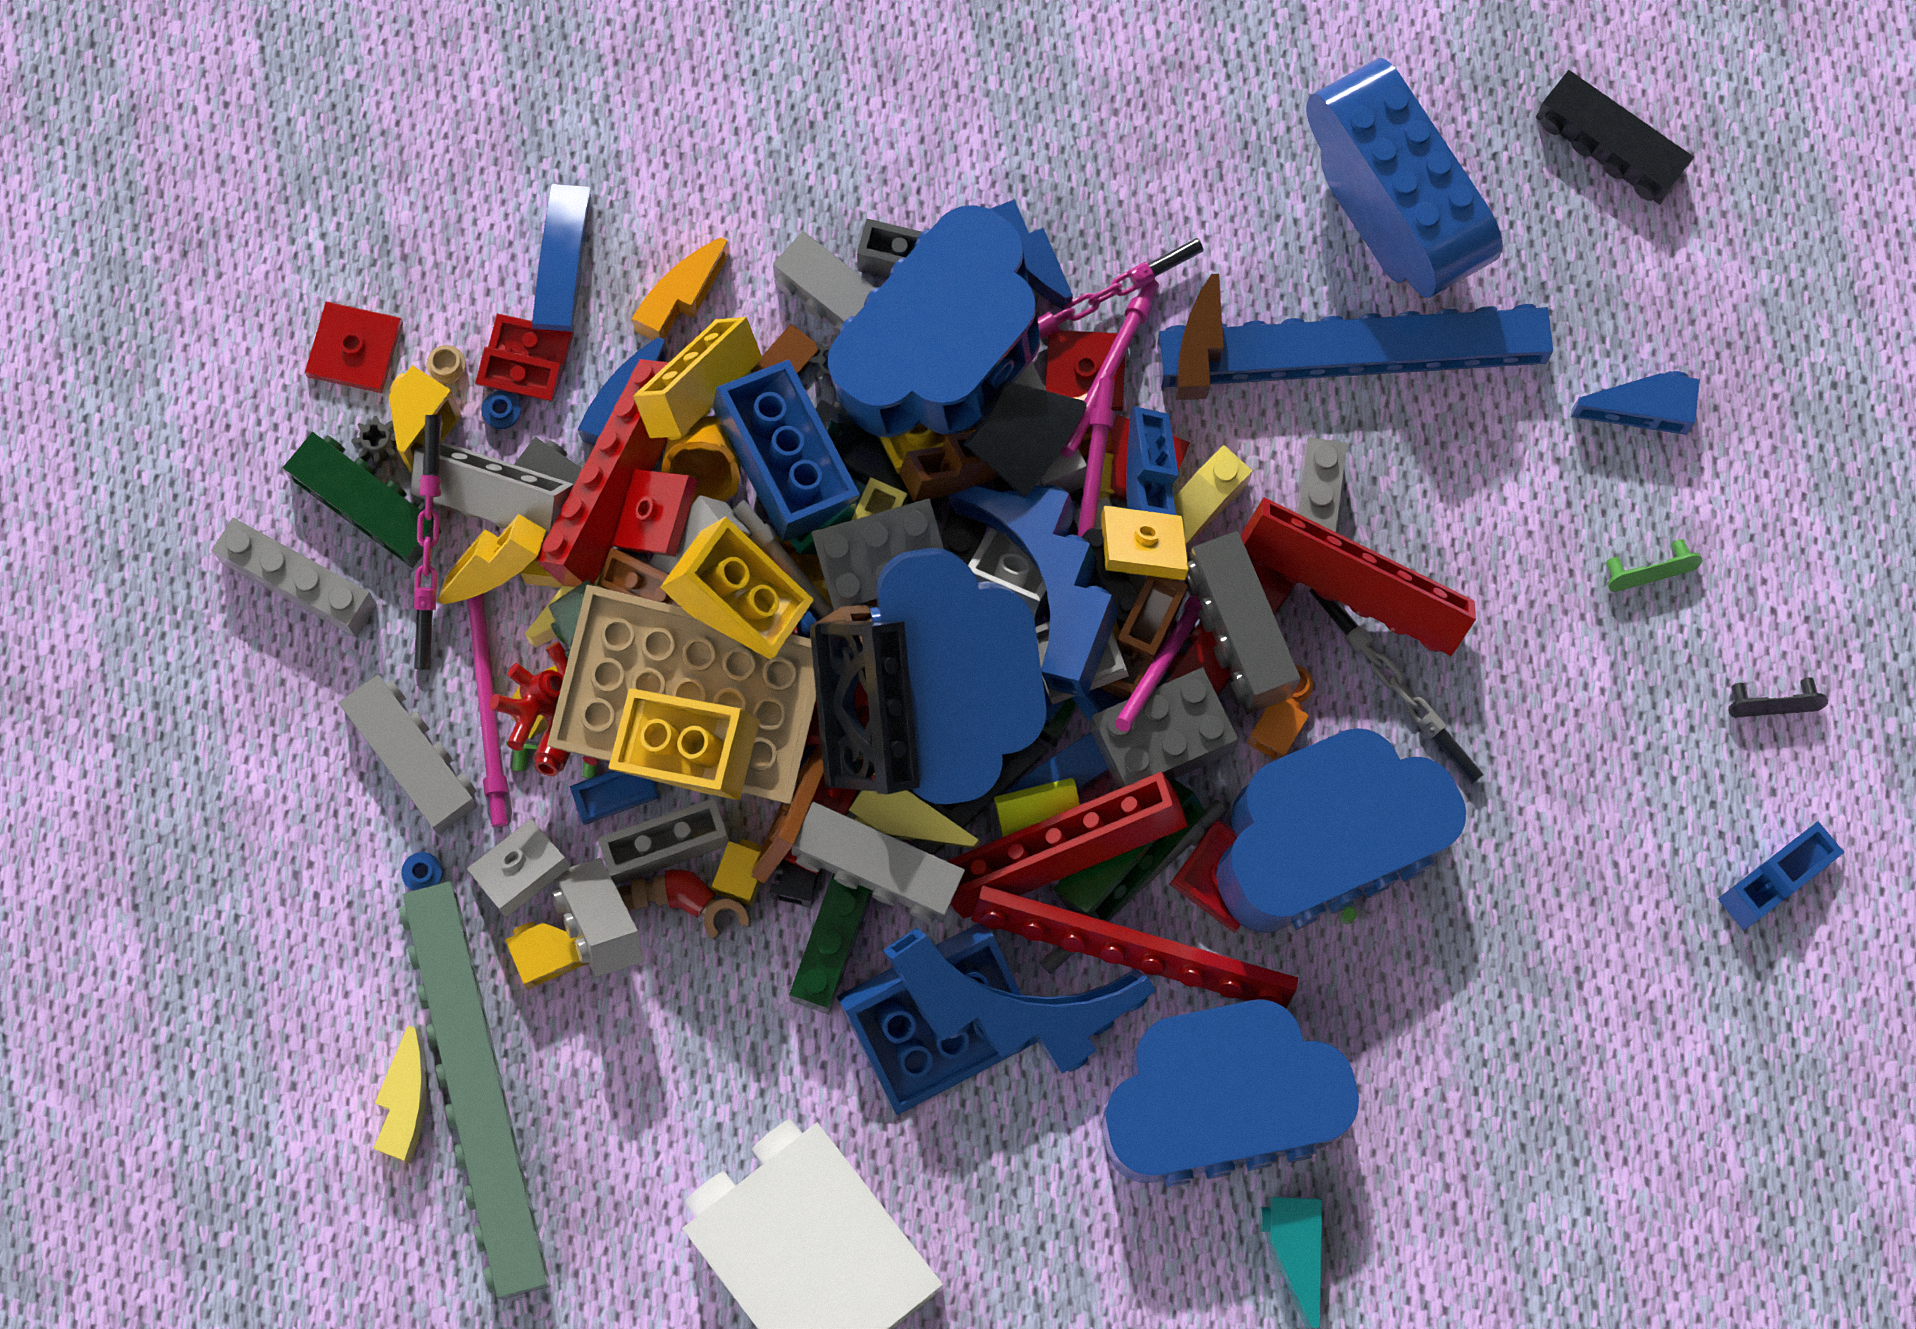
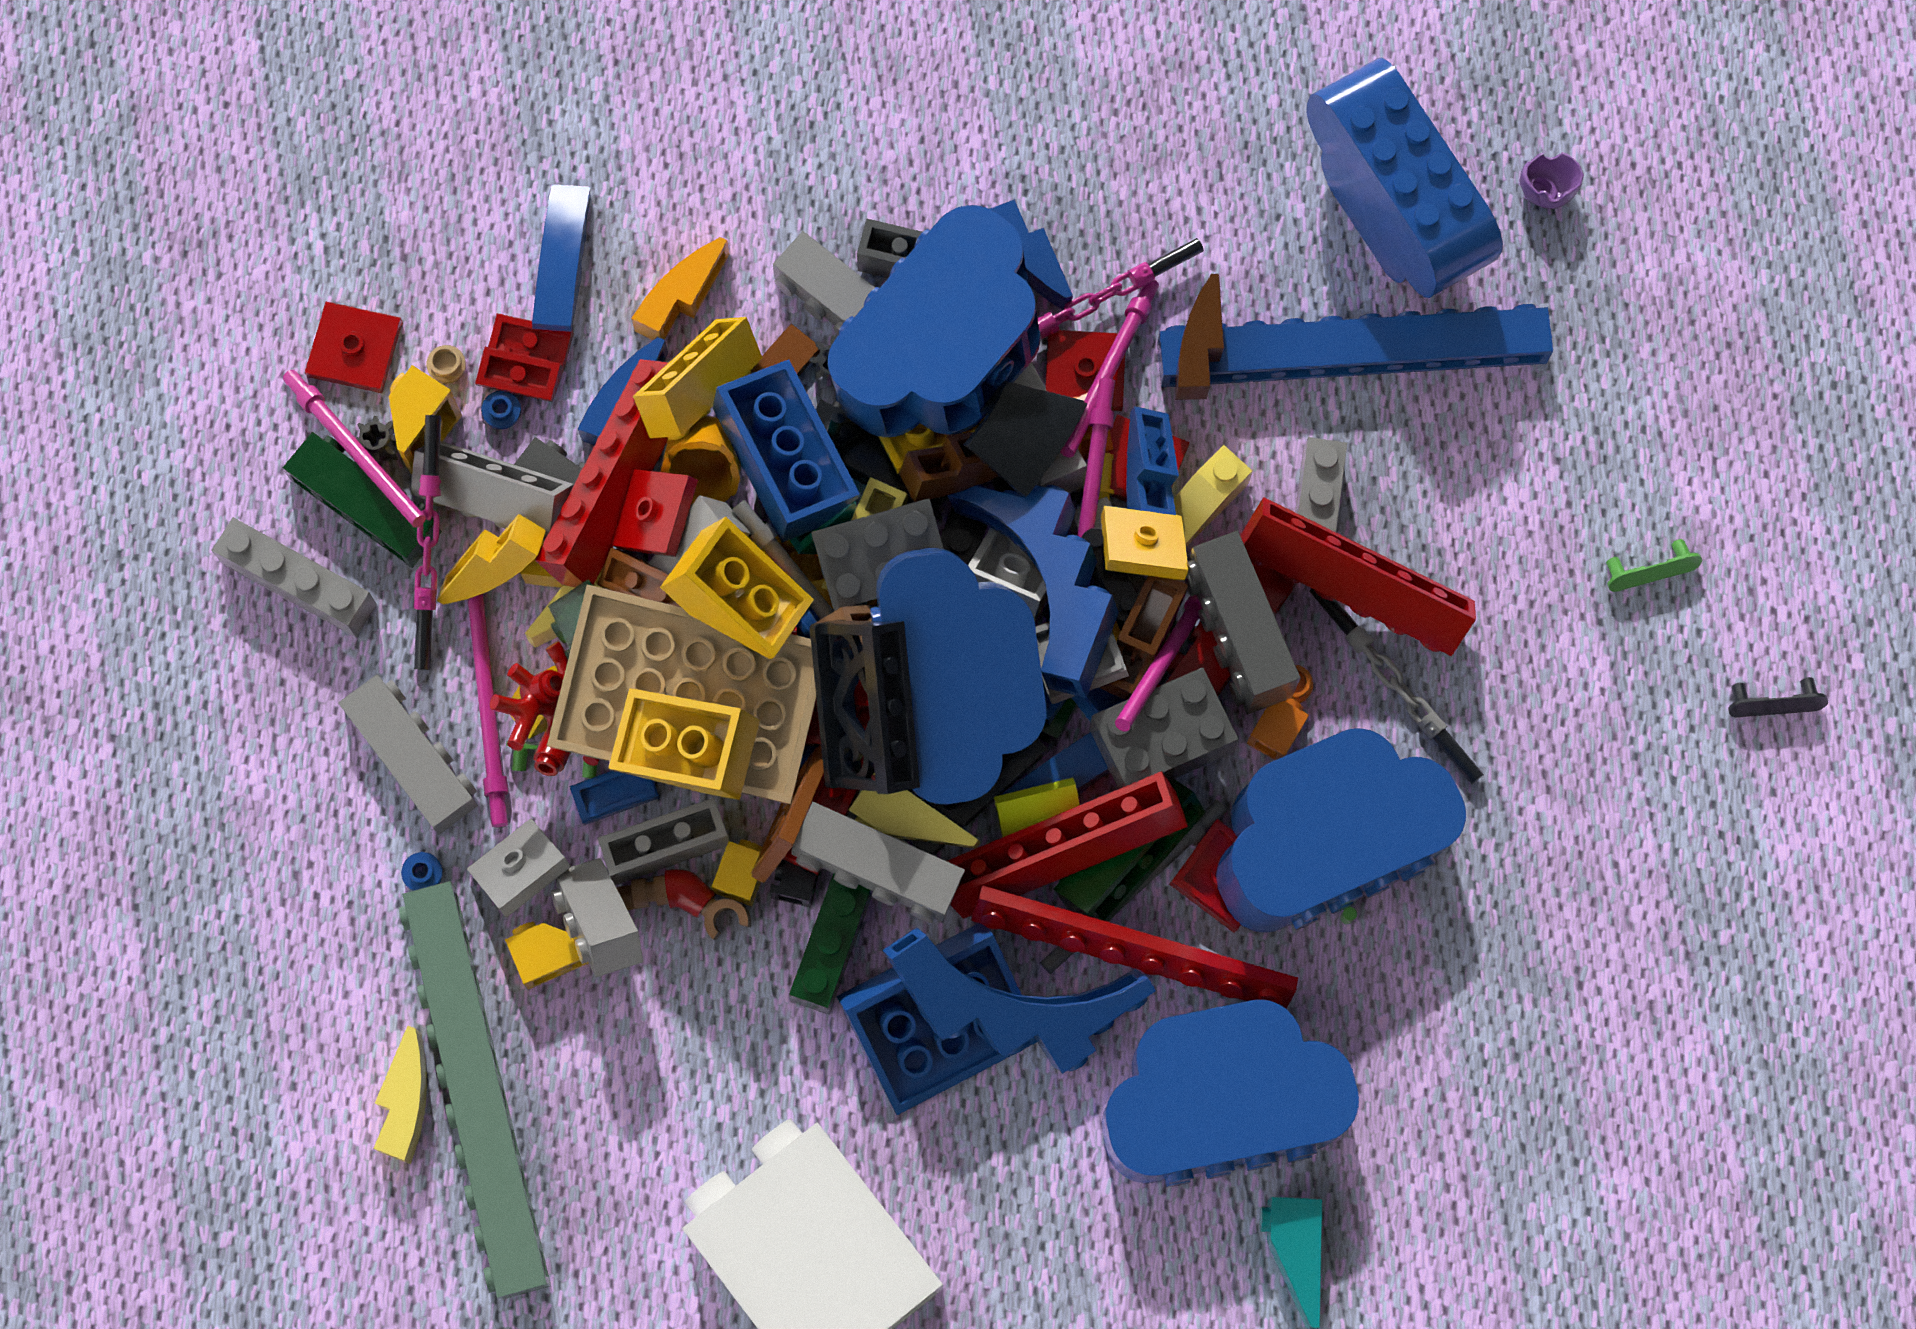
(314, 402): none -> dark pink bar
(1551, 181): none -> medium lavender hair
(1613, 137): black brick -> none
(1654, 403): blue slope -> none
(1780, 875): blue slope -> none

